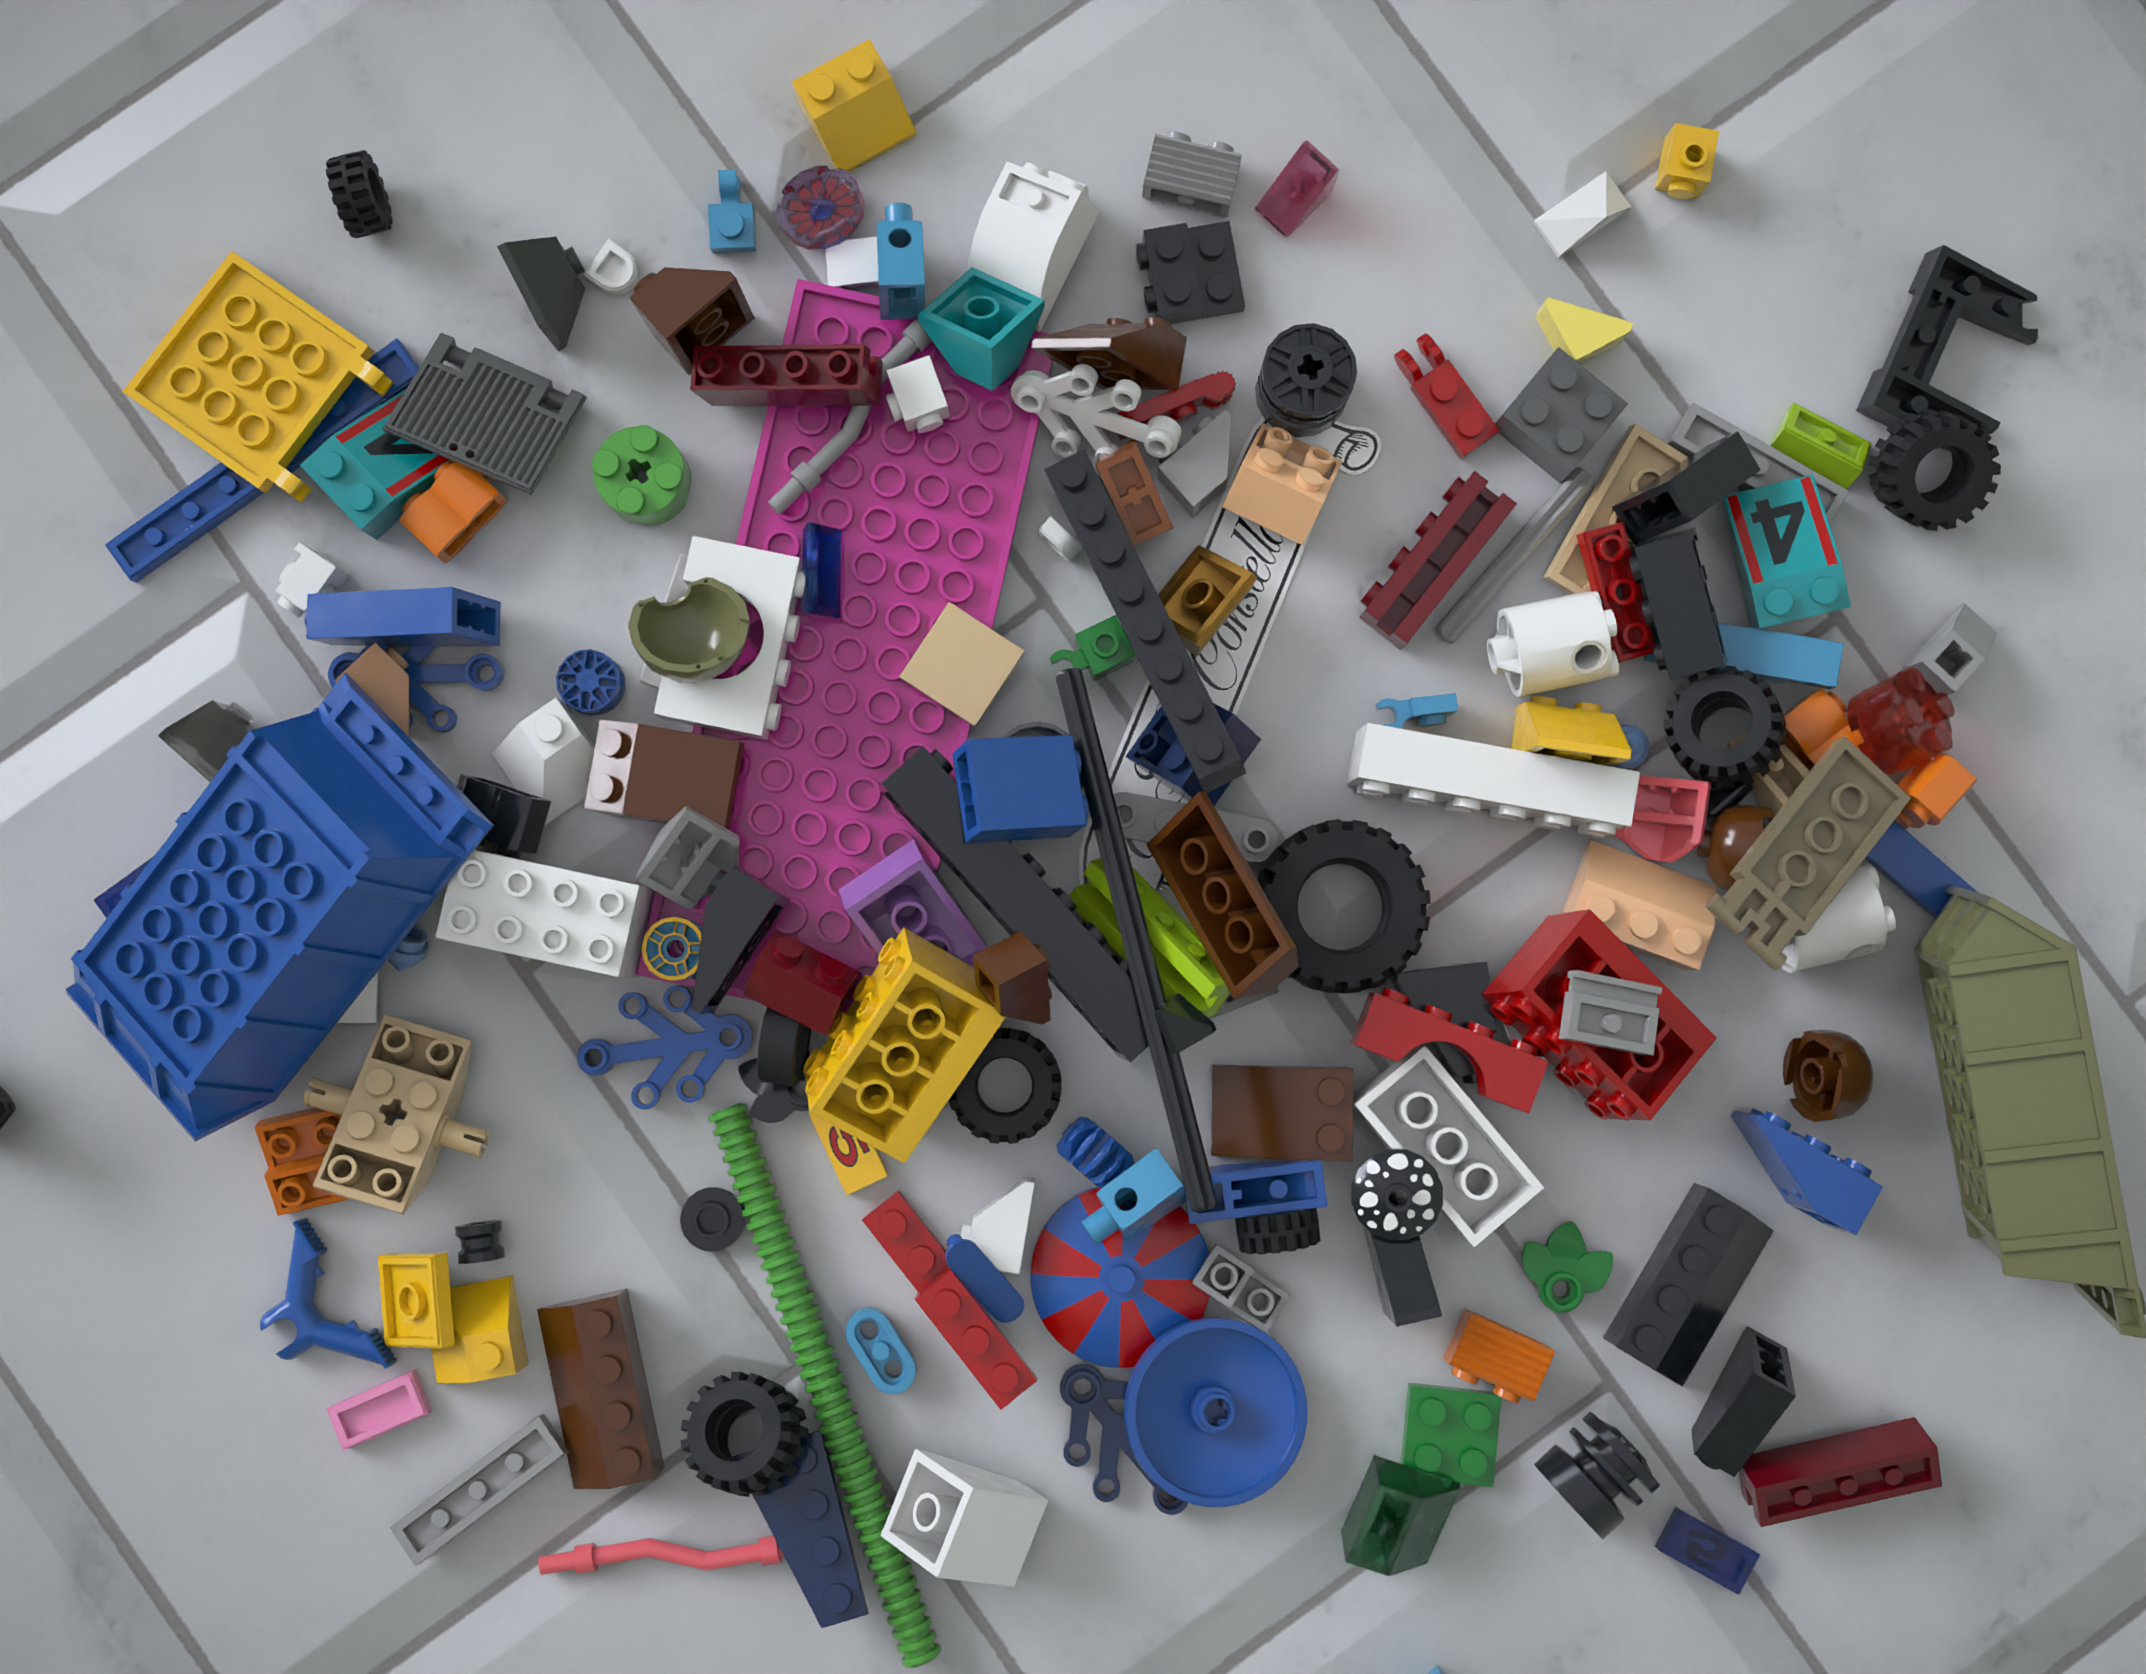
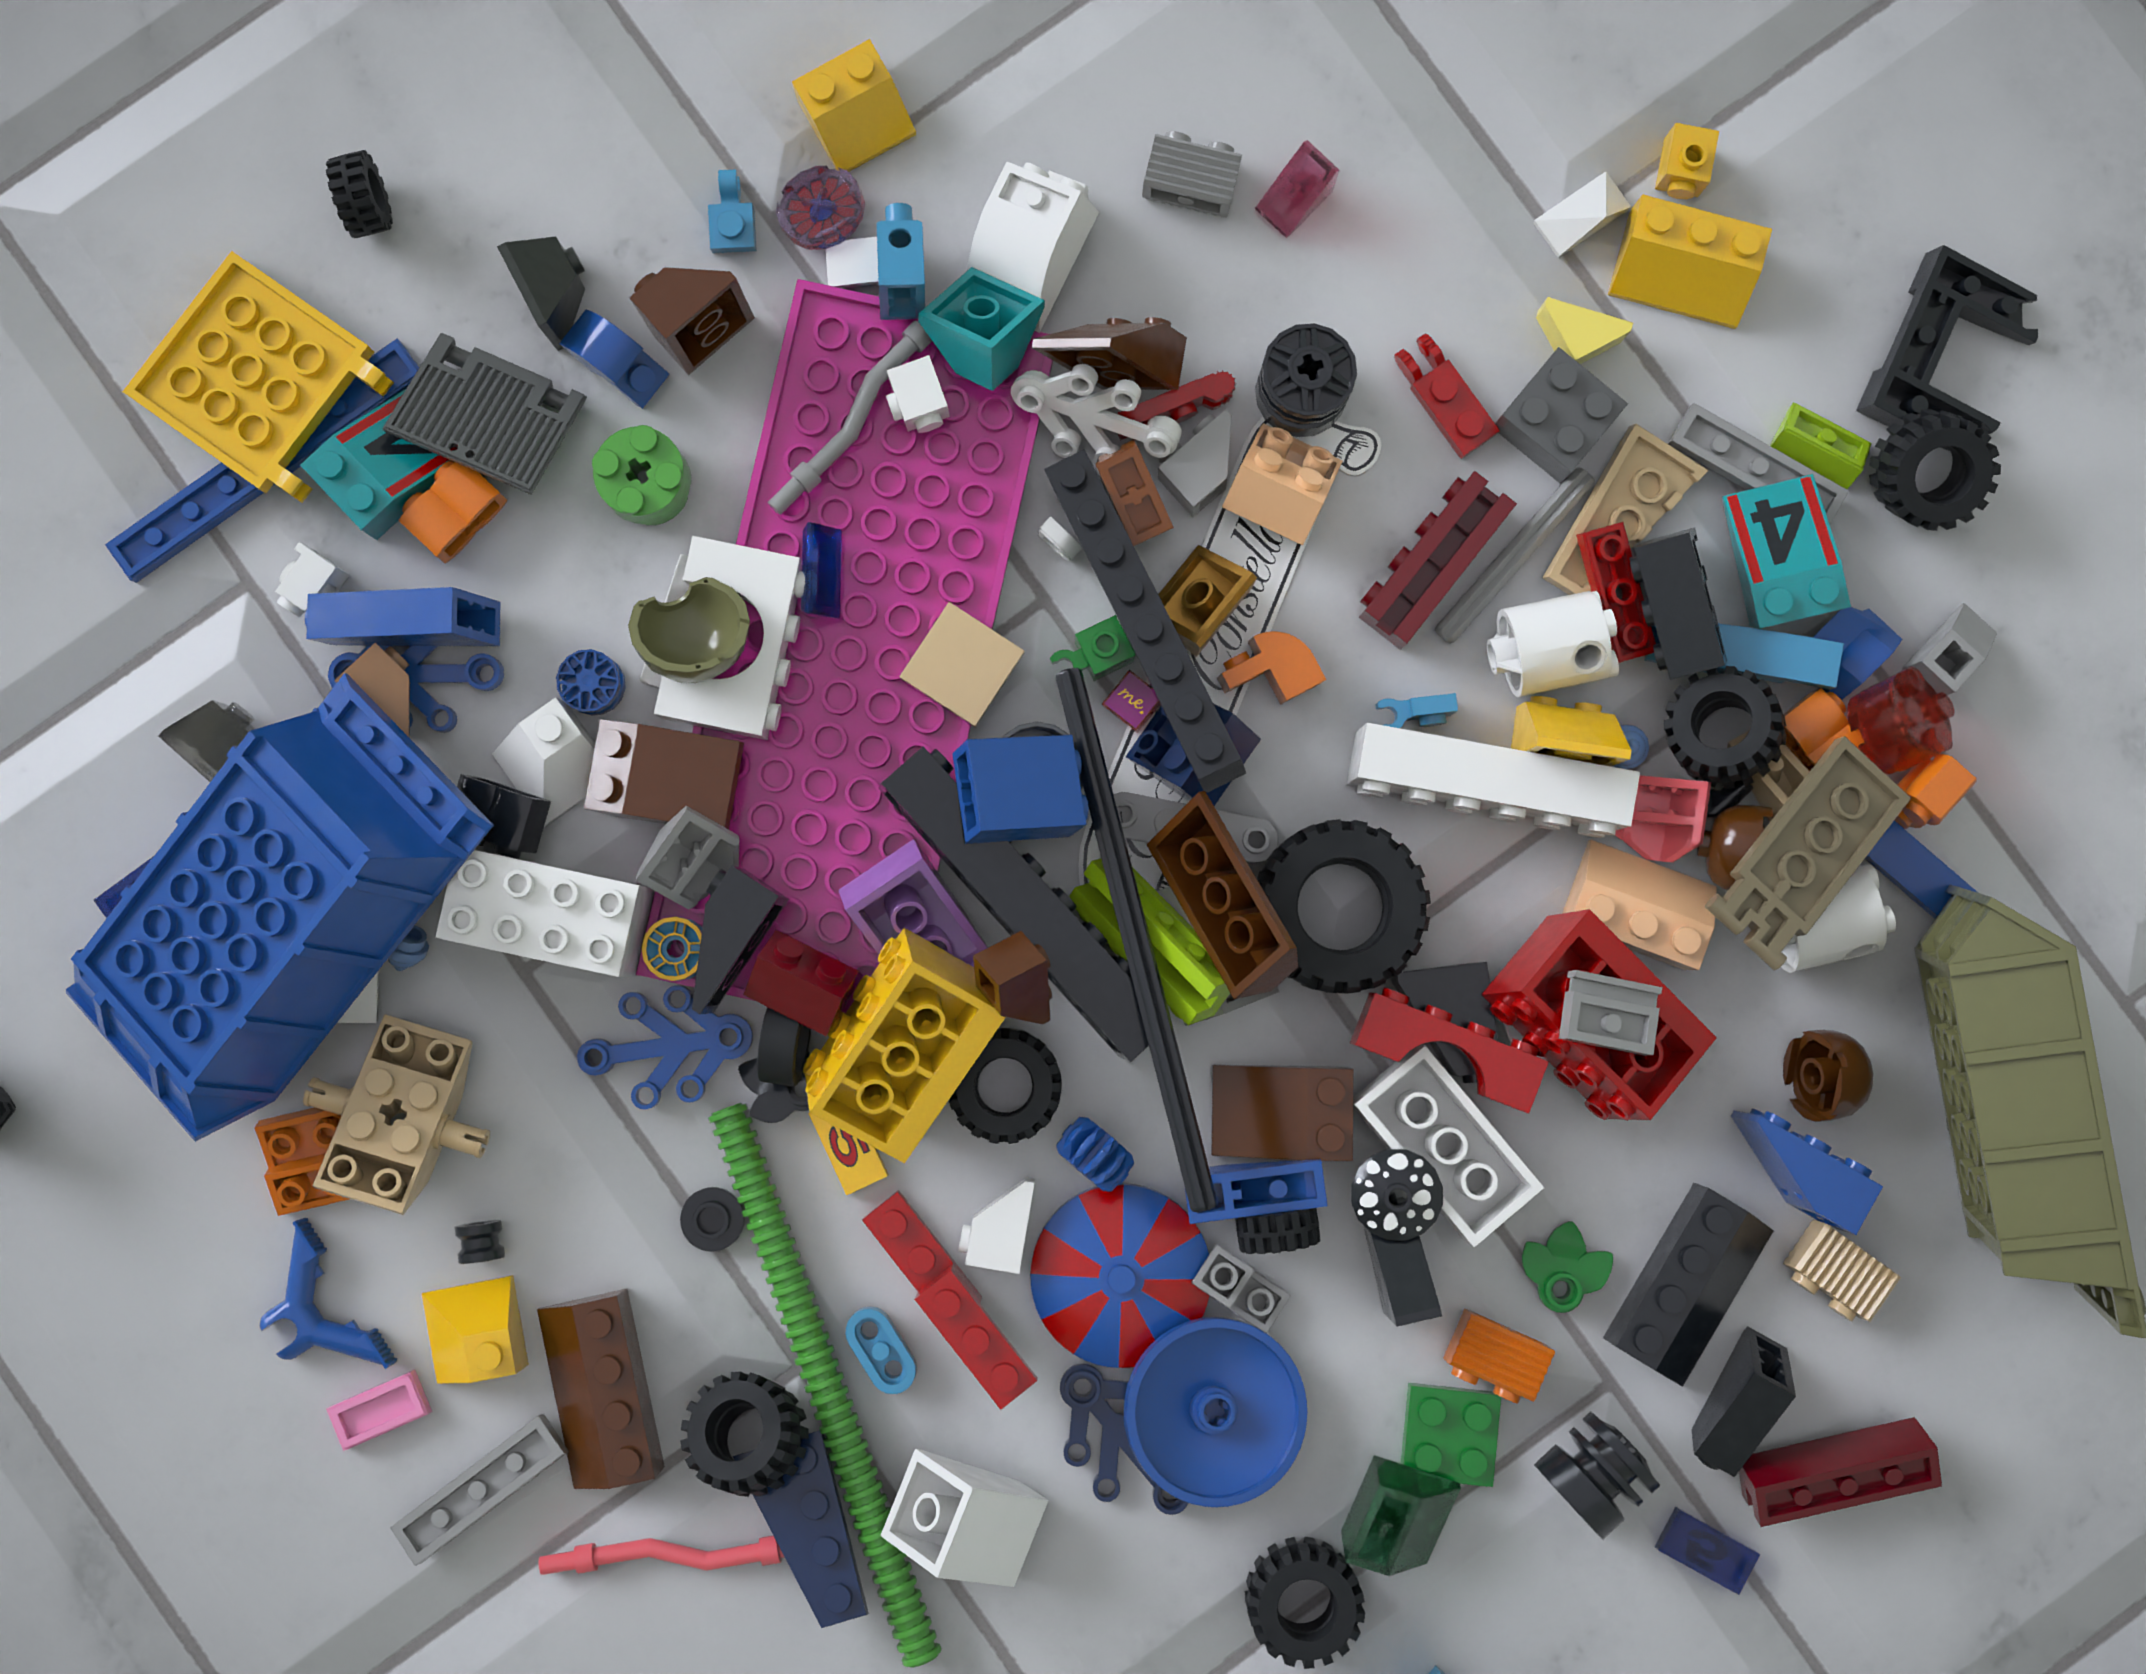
(416, 1300): yellow plate -> none
(613, 270): white tile -> none
(614, 357): none -> blue brick
(787, 375): dark red brick -> none
(983, 1279): blue piece -> none
(1132, 701): none -> magenta tile
(1146, 1182): dark azure torso -> none
(1182, 1023): black slope -> none
(1190, 272): black plate -> none
(1282, 659): none -> orange brick
(1315, 1638): none -> black tyre
(1687, 489): black slope -> none
(1689, 261): none -> yellow slope
(1841, 1271): none -> tan brick
(1866, 646): none -> blue slope

